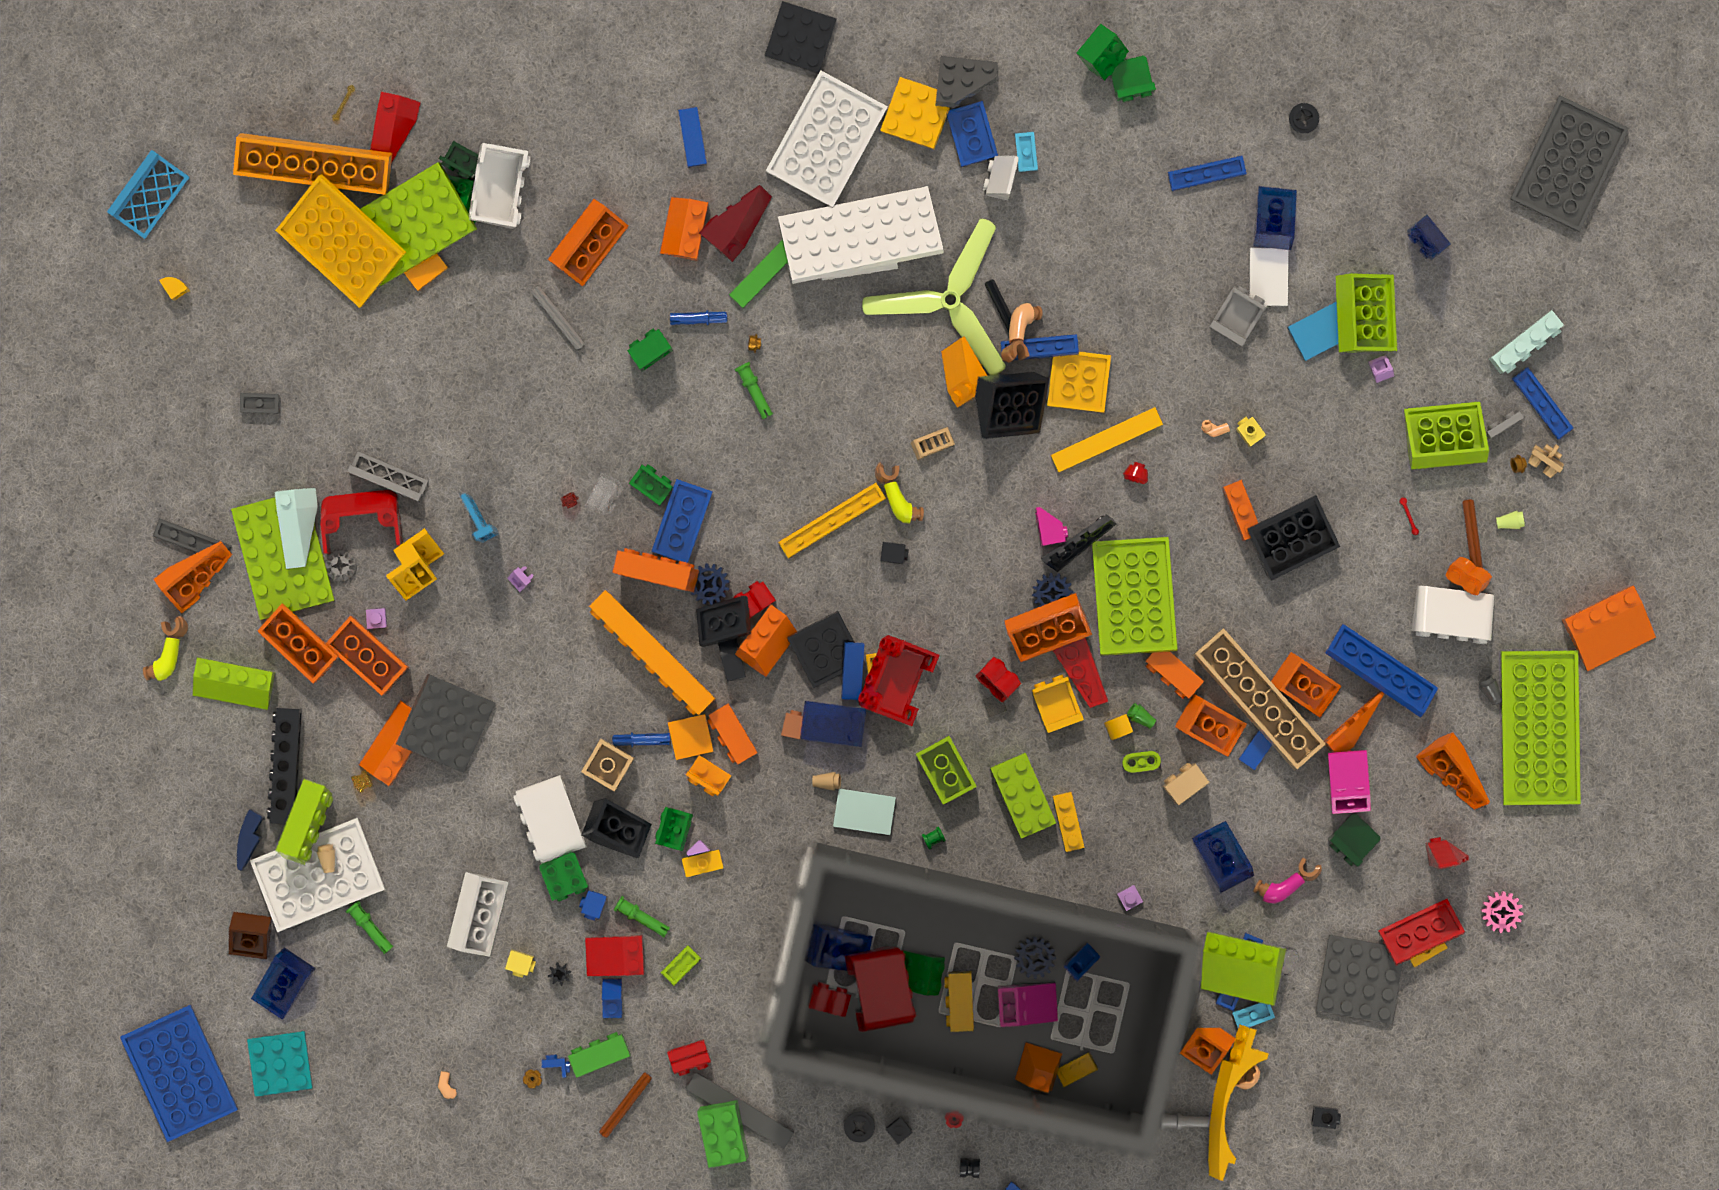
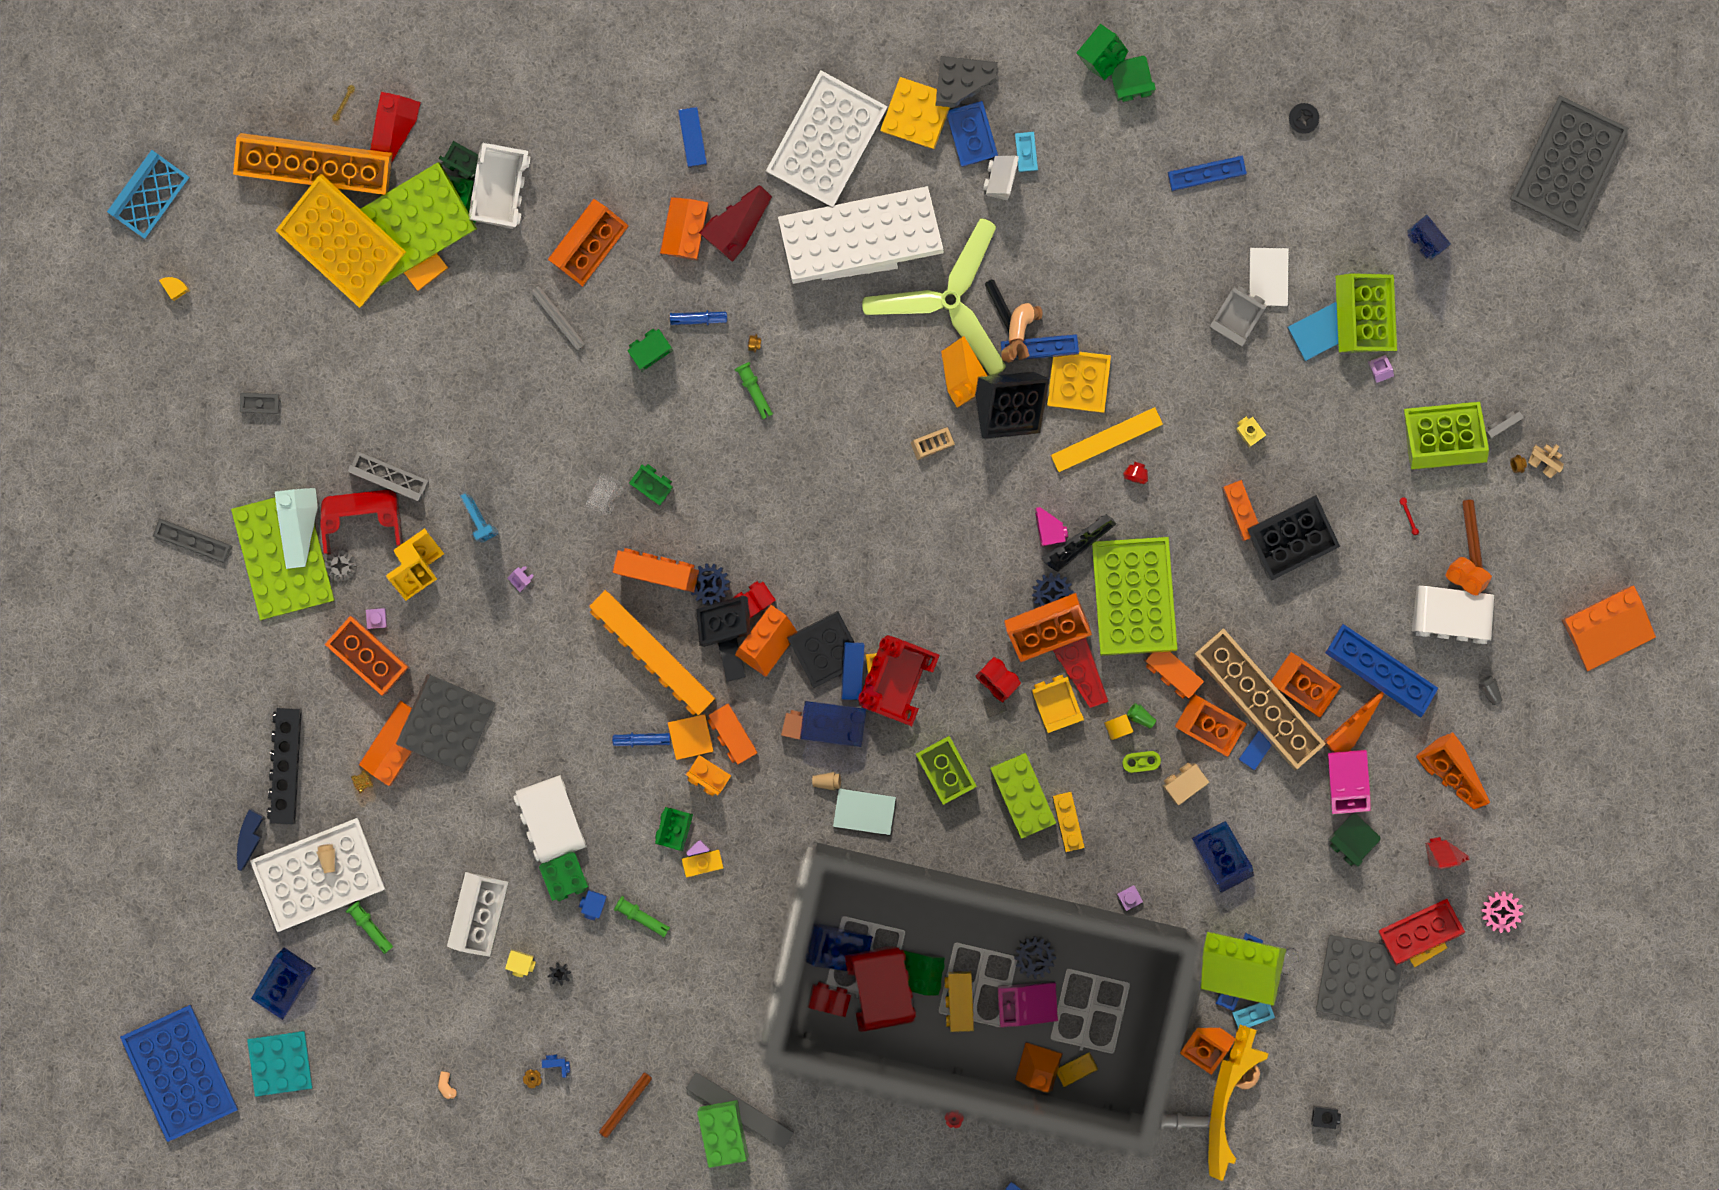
(167, 662): piece -> none
(190, 576): orange wedge -> none
(233, 683): lime slope -> none
(249, 935): reddish brown slope -> none
(298, 643): orange slope -> none
(304, 822): lime brick -> none
(569, 500): clear red plate -> none
(599, 1054): bright green brick -> none
(607, 765): tan brick -> none
(612, 998): blue slope -> none
(615, 955): red slope -> none
(616, 828): black slope -> none
(681, 965): lime plate -> none
(682, 521): blue plate -> none
(689, 1057): red brick -> none
(760, 276): bright green tile -> none
(800, 37): black plate -> none
(832, 520): yellow tile -> none
(858, 1136): black gear -> none
(894, 553): black brick -> none
(899, 1130): black brick -> none
(900, 507): piece -> none
(933, 837): green bush -> none
(974, 1168): black wheel -> none
(1081, 961): blue slope -> none
(1213, 430): light nougat arm -> none
(1275, 218): clear blue slope -> none
(1278, 892): dark pink piece -> none
(1511, 521): yellowish green cone -> none
(1521, 346): light aqua brick -> none
(1540, 727): lime plate -> none
(1542, 403): blue tile -> none

